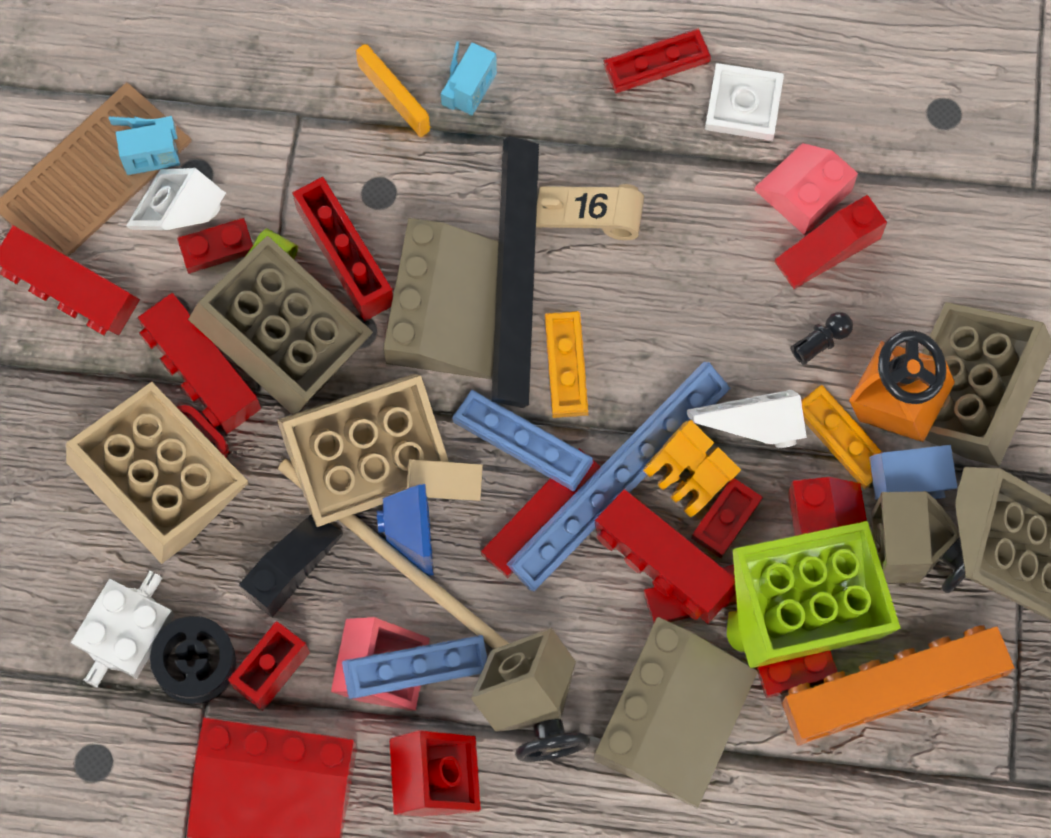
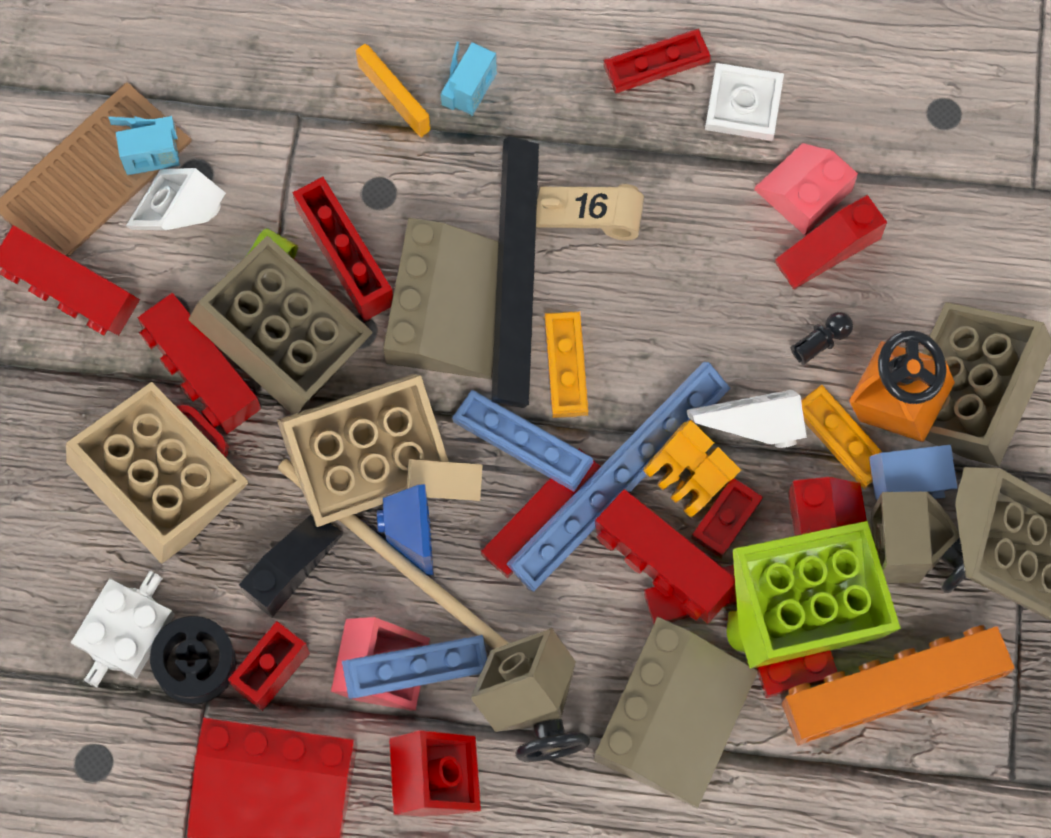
(215, 245): red plate -> none

